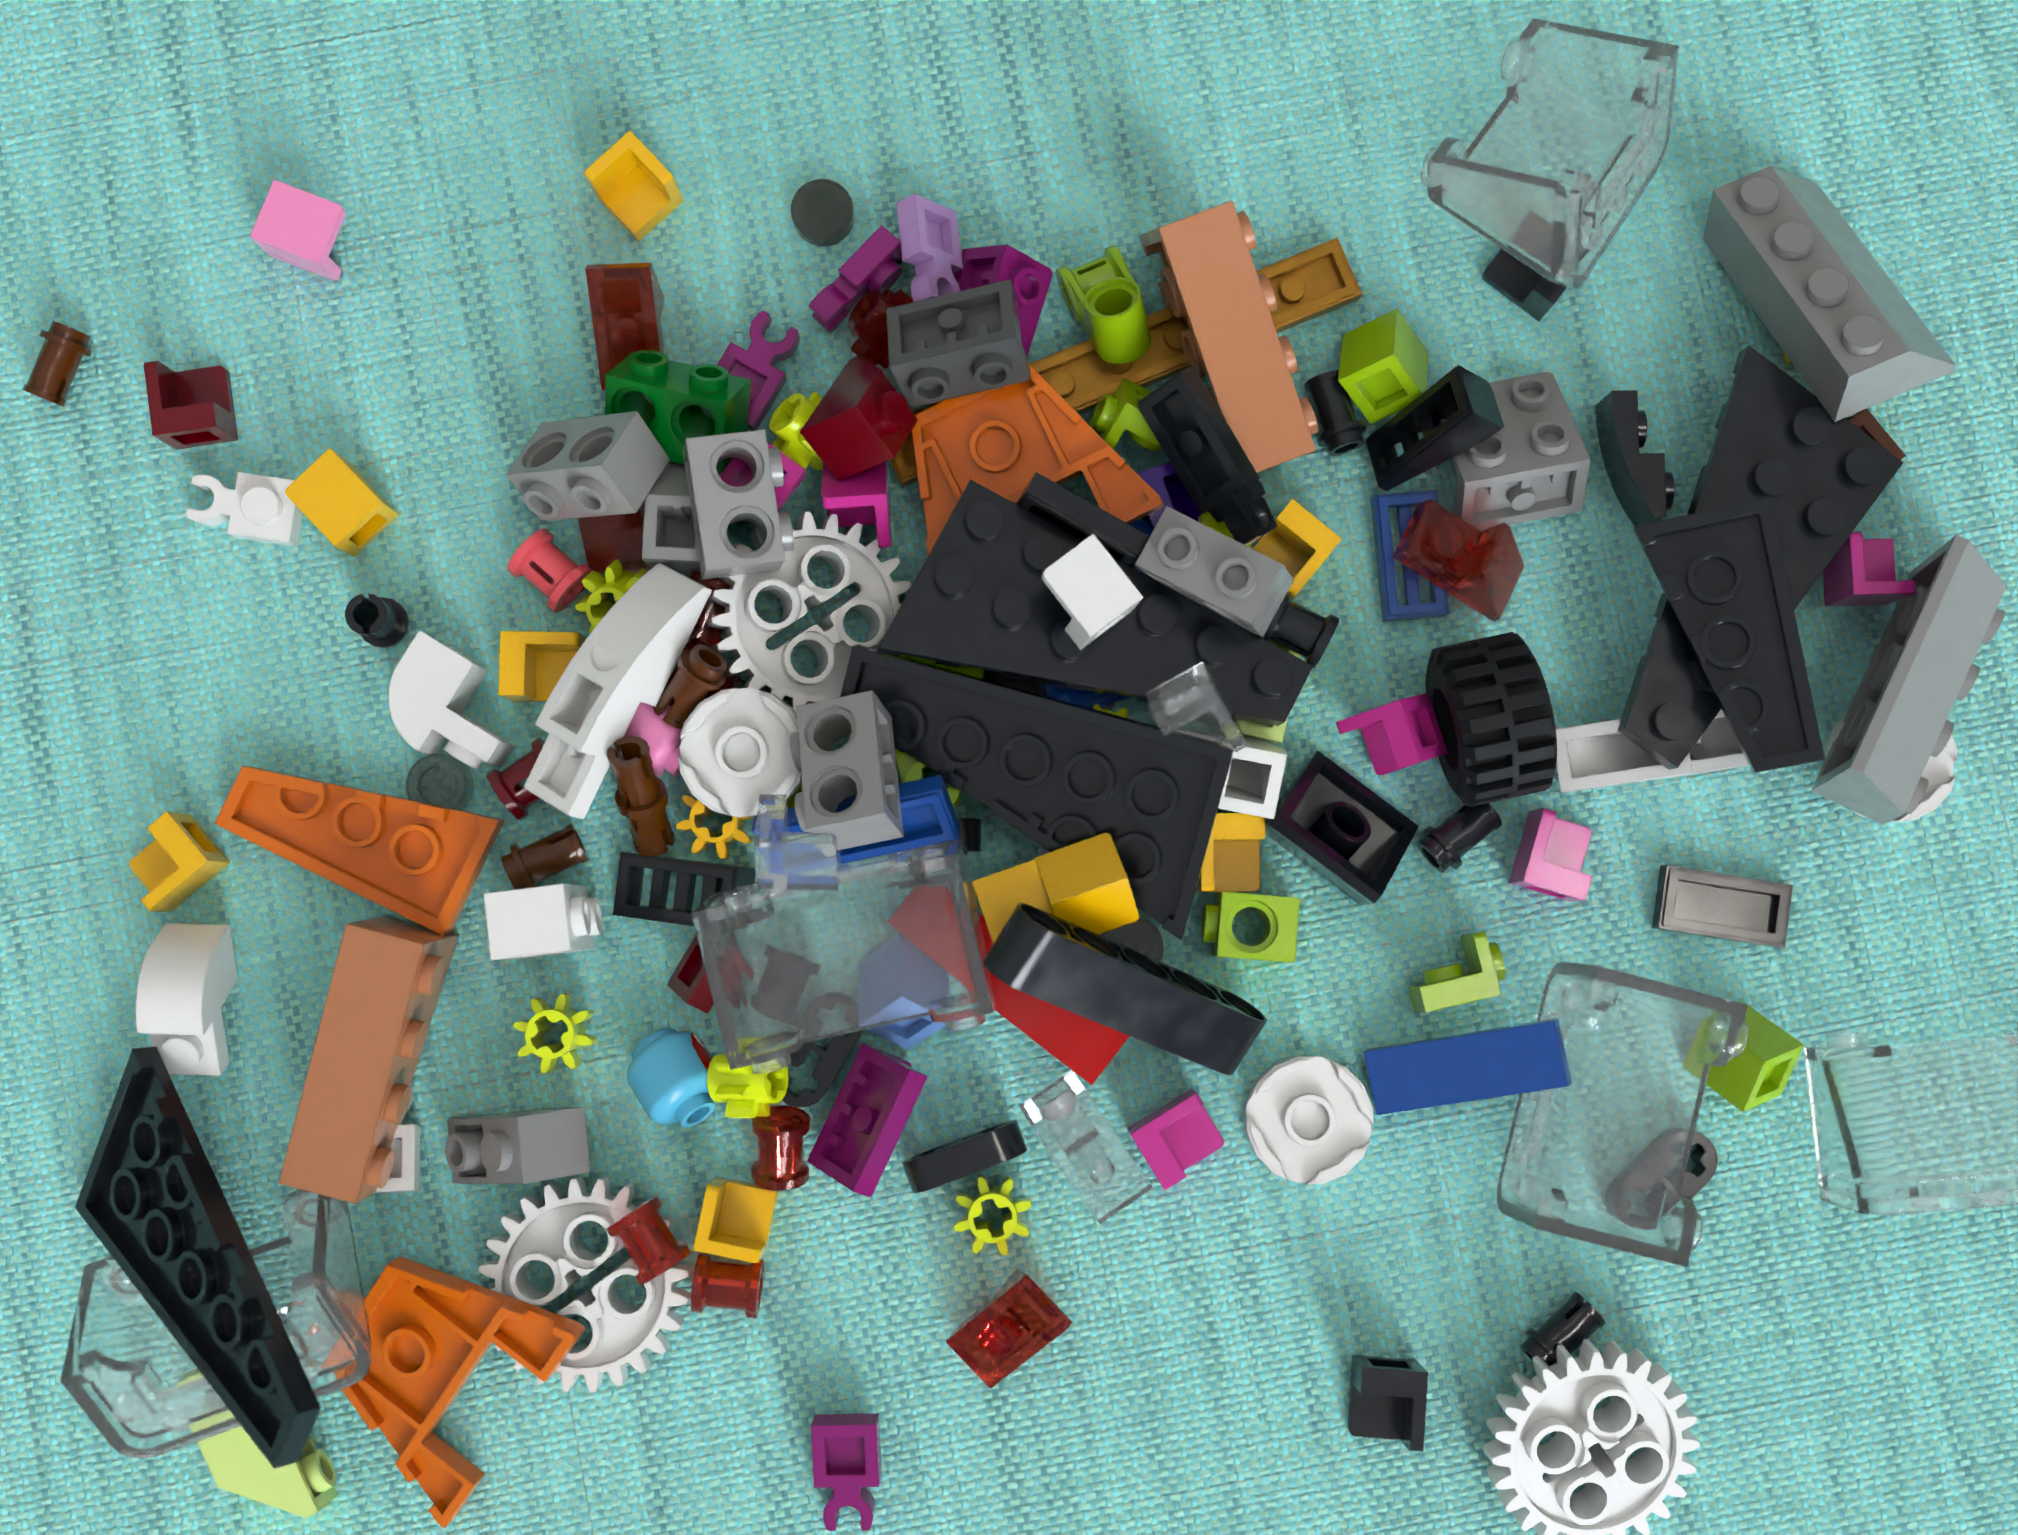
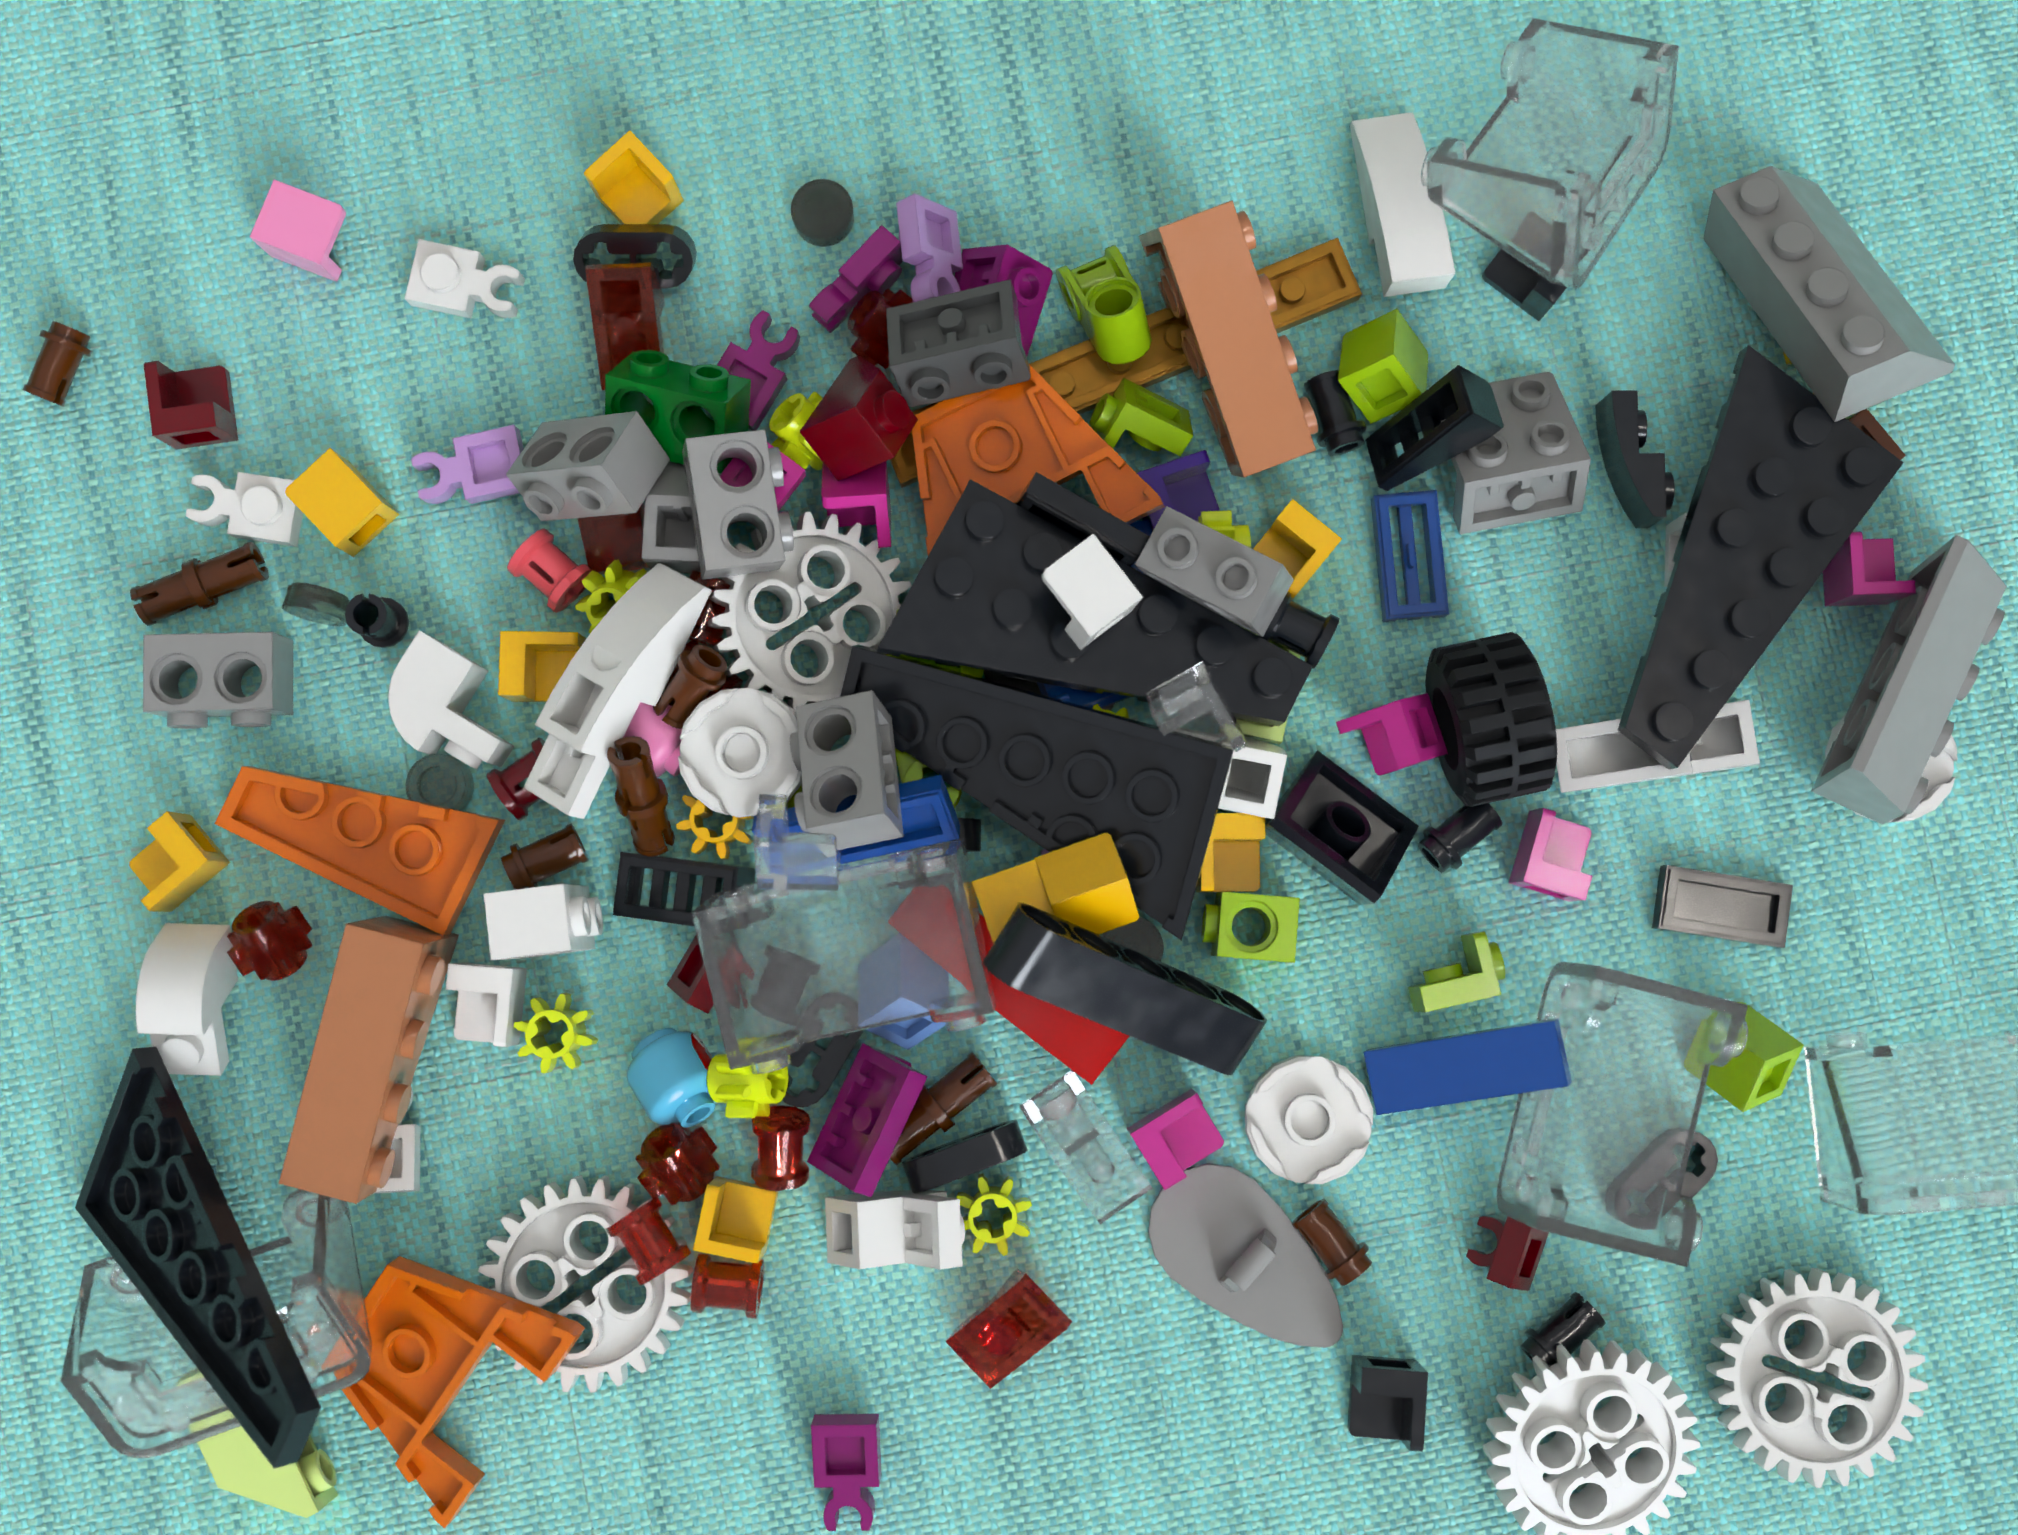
(199, 583): none -> reddish brown pin
(219, 667): none -> light grey brick
(269, 940): none -> clear red gear
(315, 604): none -> clear smoke tile
(453, 279): none -> white plate
(477, 468): none -> lavender plate
(487, 1002): none -> white panel
(518, 1146): light grey slope -> none
(638, 240): none -> black beam
(677, 1162): none -> clear red gear
(894, 1229): none -> white brick
(941, 1103): none -> reddish brown pin
(1207, 455): black hinge -> none
(1243, 1256): none -> light grey shield
(1332, 1243): none -> reddish brown pin
(1398, 214): none -> white slope
(1460, 559): clear red slope -> none
(1516, 1252): none -> dark red tile
(1738, 615): black wing -> none
(1798, 1431): none -> white gear

